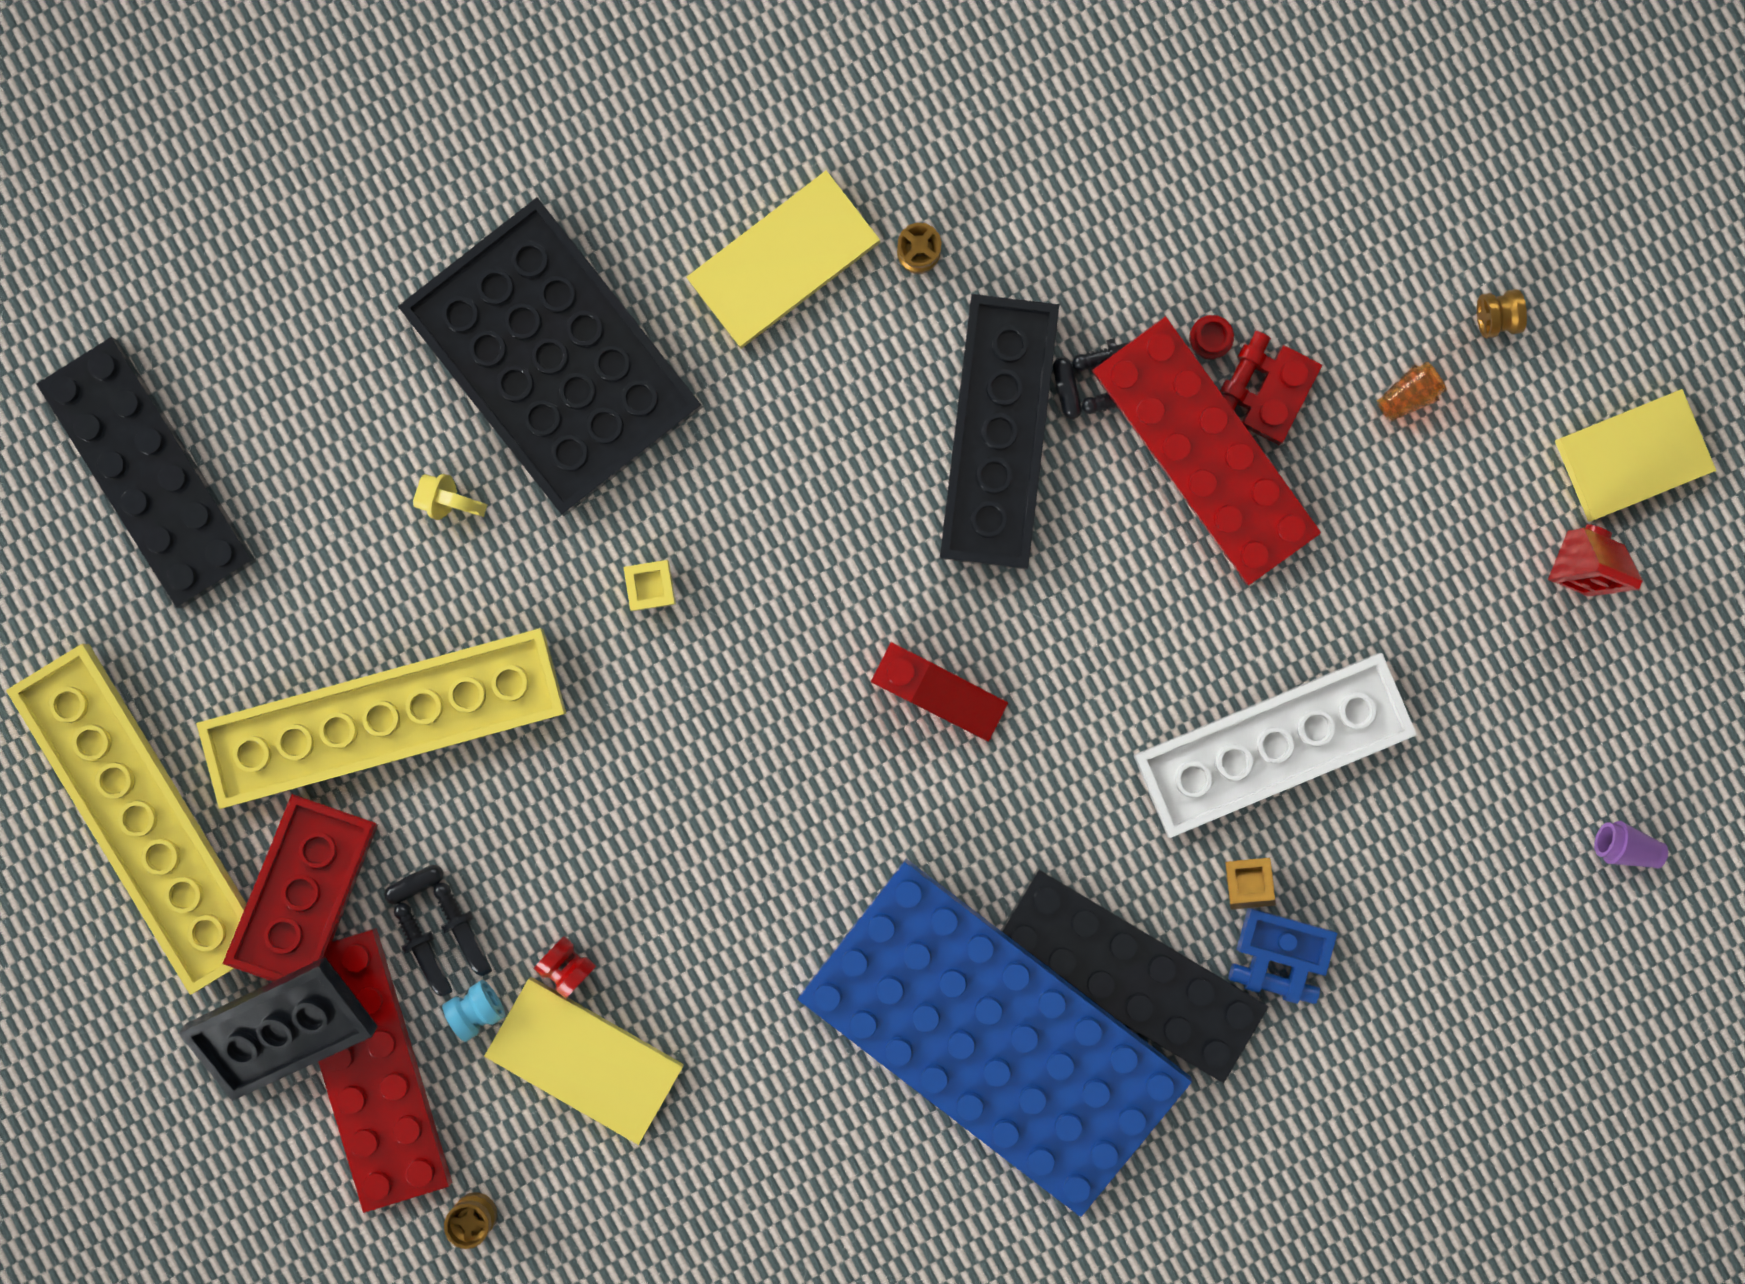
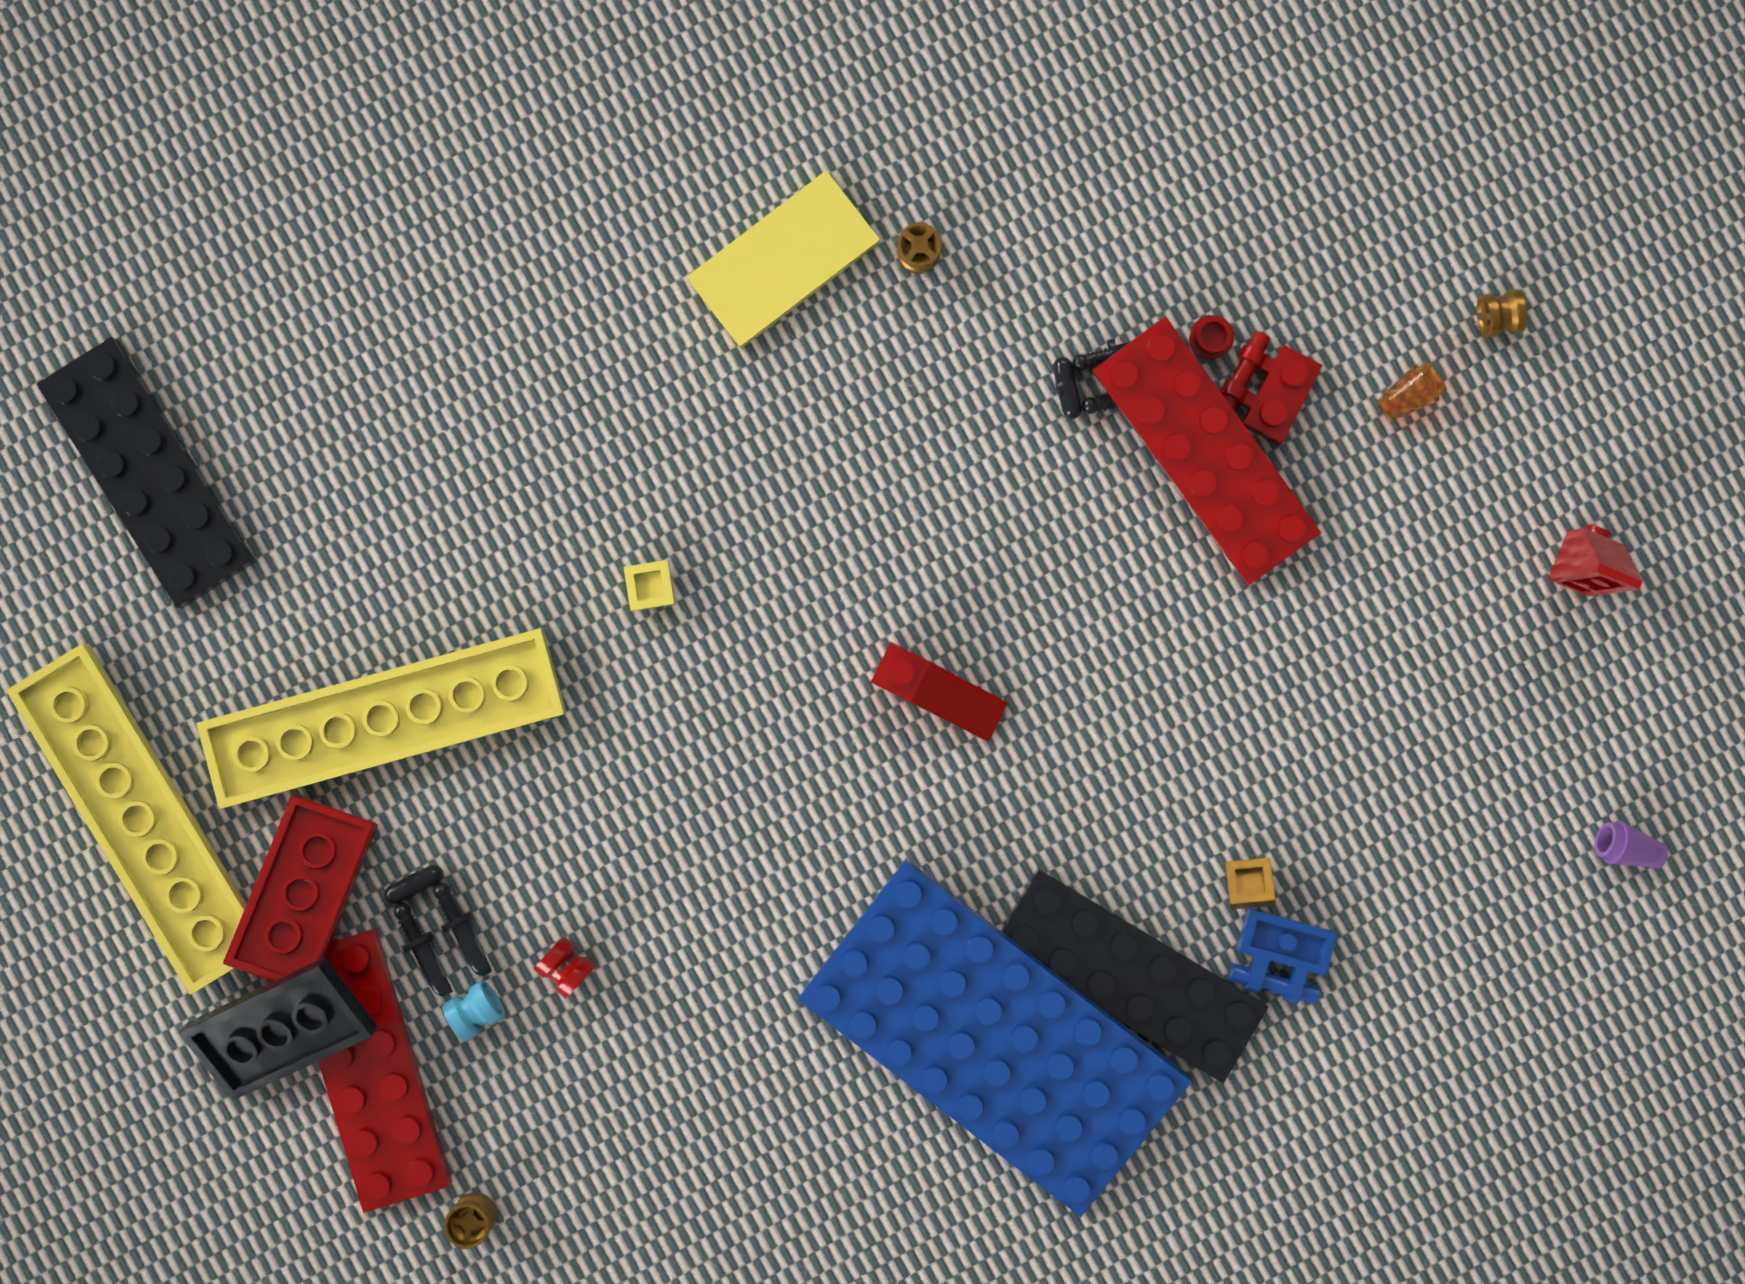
(440, 495): light yellow piece -> none
(550, 356): black plate -> none
(584, 1060): light yellow tile -> none
(999, 431): black plate -> none
(1275, 745): white plate -> none
(1635, 455): light yellow tile -> none

